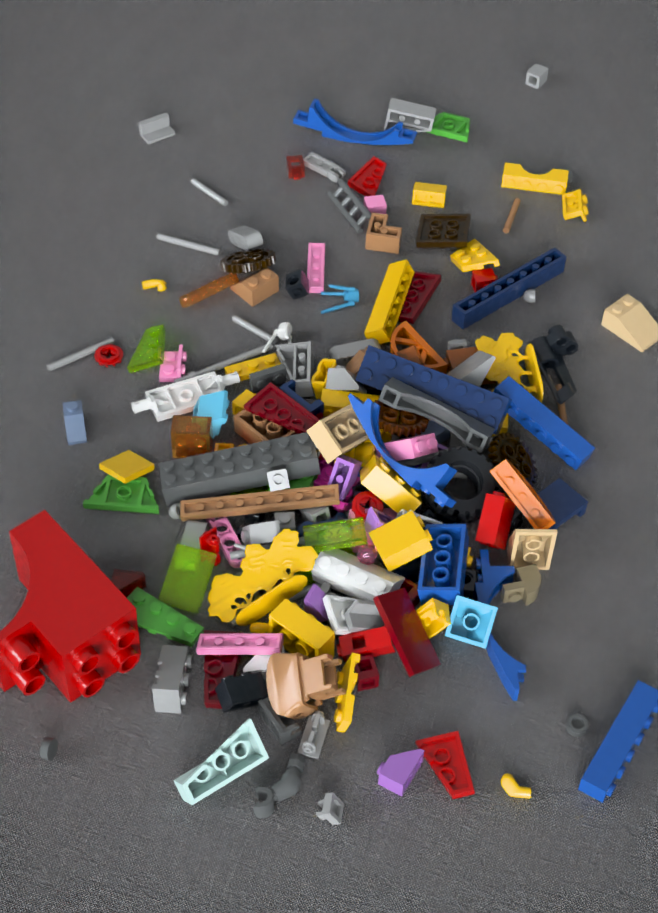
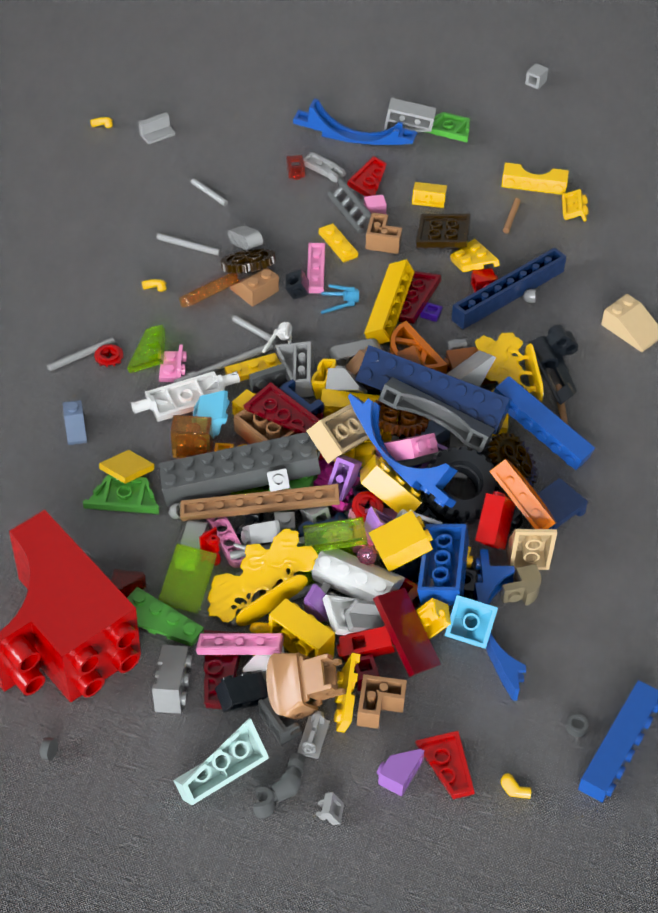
(107, 121): none -> yellow arm
(338, 242): none -> yellow plate
(377, 695): none -> medium nougat brick
(431, 312): none -> dark purple tile

